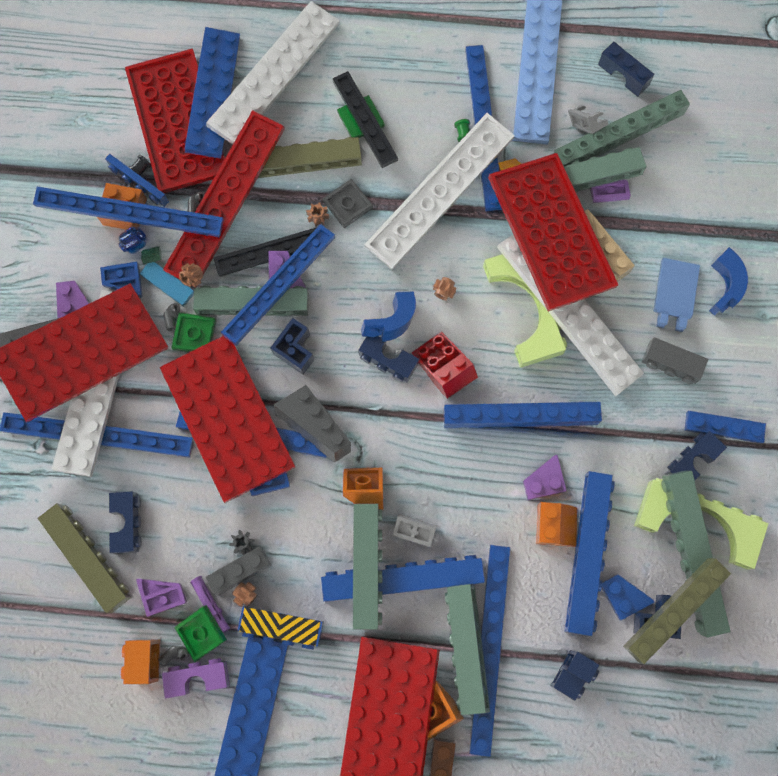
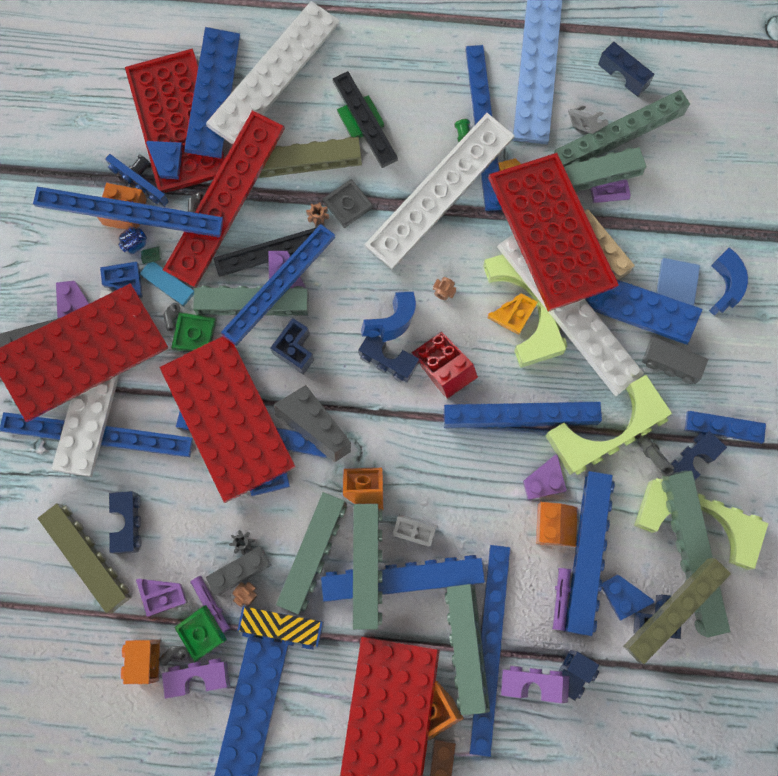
(166, 158): none -> blue wing
(191, 275): nougat gear -> none
(311, 553): none -> sand green brick
(515, 313): none -> light orange wing
(553, 686): none -> medium lavender arch
(561, 599): none -> medium lavender pin
(578, 452): none -> yellowish green arch
(648, 311): none -> blue plate
(653, 452): none -> dark grey pin

